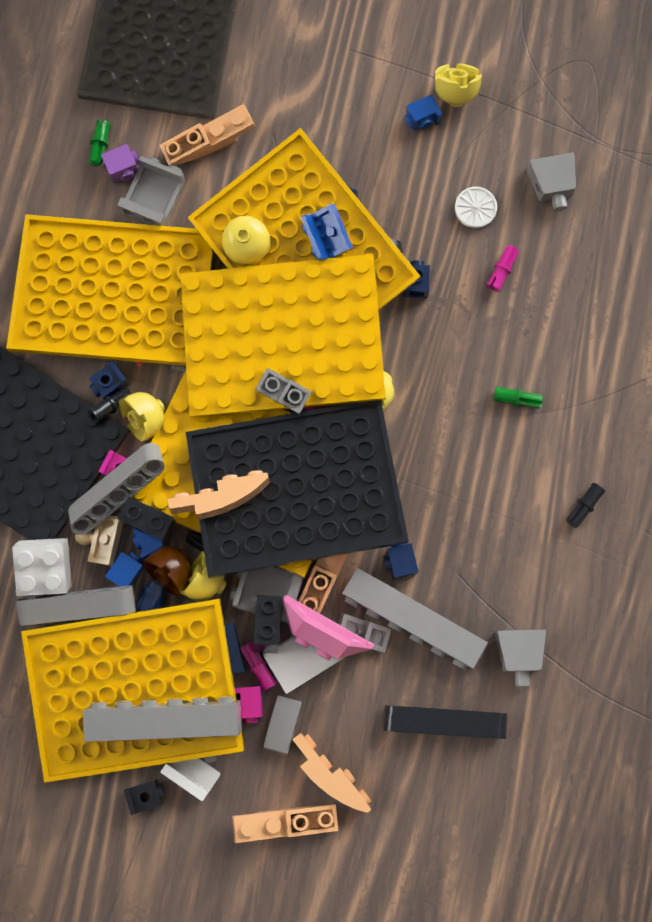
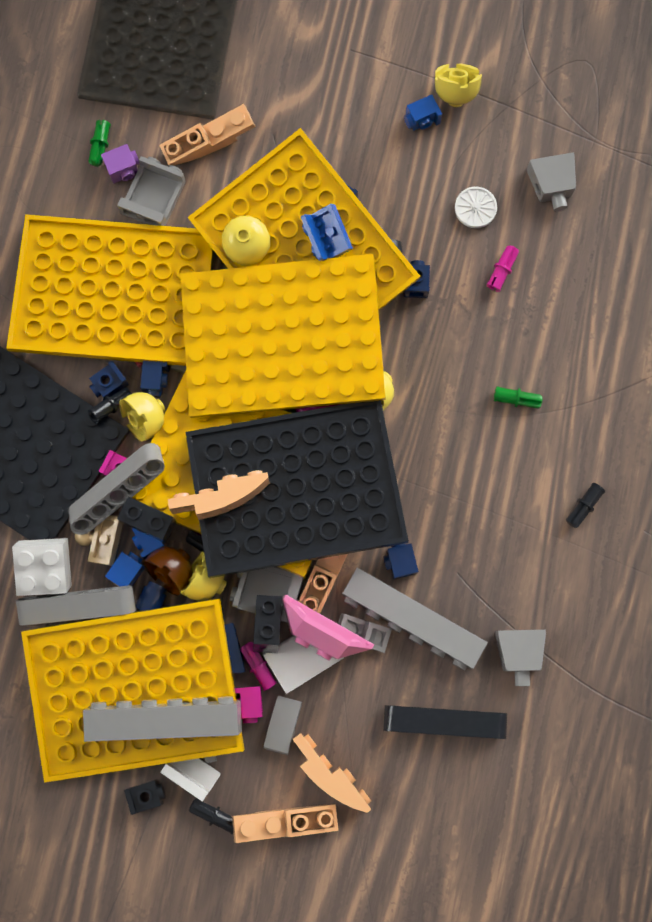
(154, 377): none -> dark blue brick
(212, 815): none -> black axle
(283, 391): light grey slope -> none

